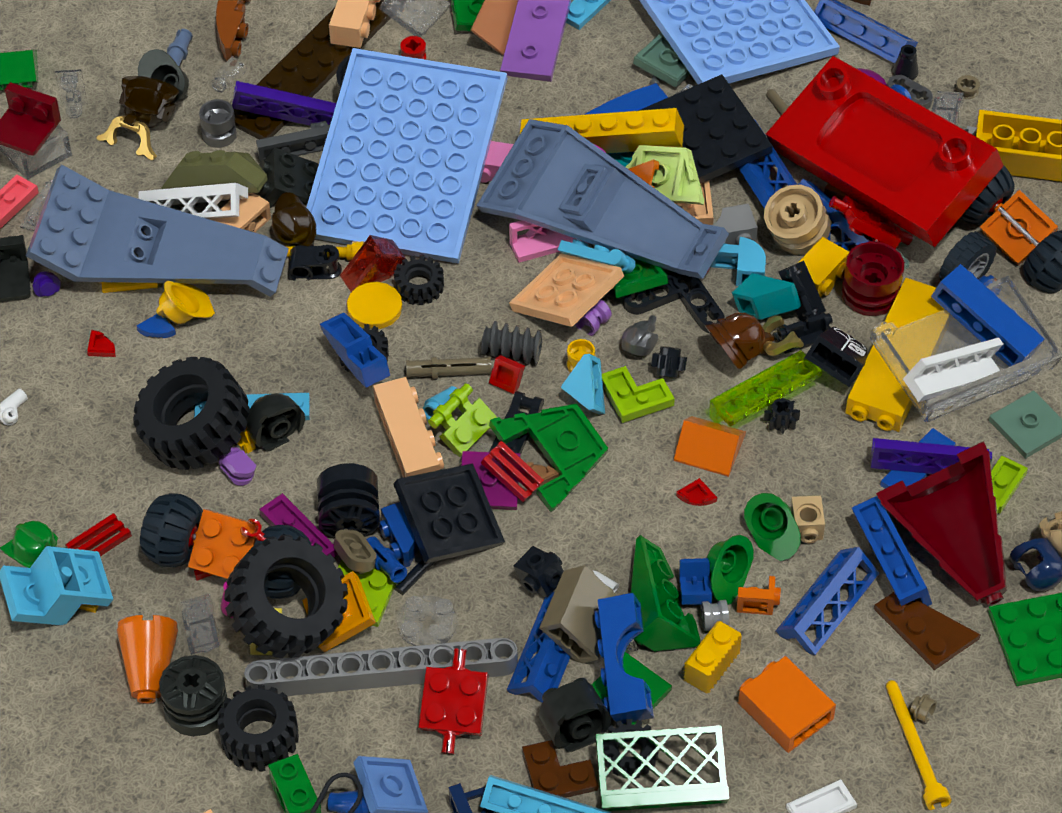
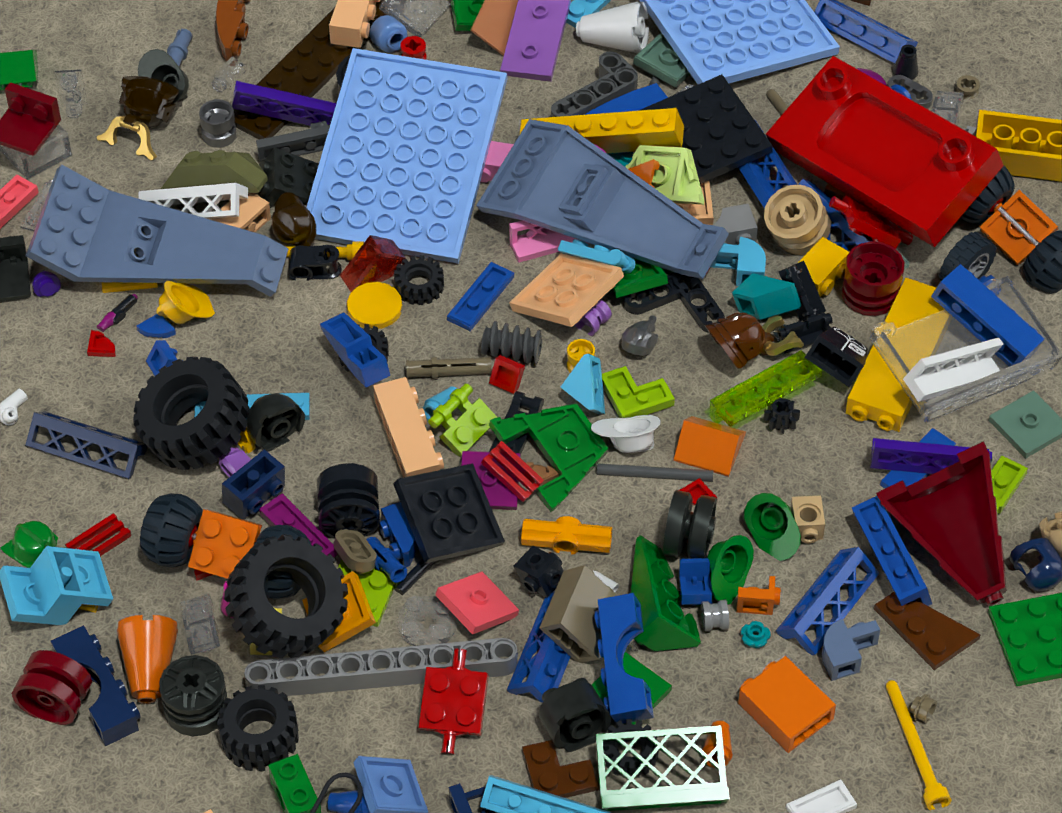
(52, 687): none -> dark red wheel
(88, 433): none -> dark blue fence
(111, 712): none -> dark blue arch
(118, 313): none -> black piece
(161, 356): none -> blue tile
(253, 484): none -> dark blue brick
(258, 534): red hand -> none
(387, 33): none -> medium blue head
(477, 602): none -> coral plate
(480, 296): none -> blue tile
(566, 535): none -> light orange piece
(614, 80): none -> dark grey beam
(616, 27): none -> white cone
(629, 434): none -> white piece
(654, 472): none -> dark grey bar
(668, 361): black gear -> none
(688, 525): none -> pearl dark grey wheel
(710, 743): none -> orange cone
(712, 657): yellow brick -> none
(752, 640): none -> teal plate
(841, 647): none -> sand blue brick

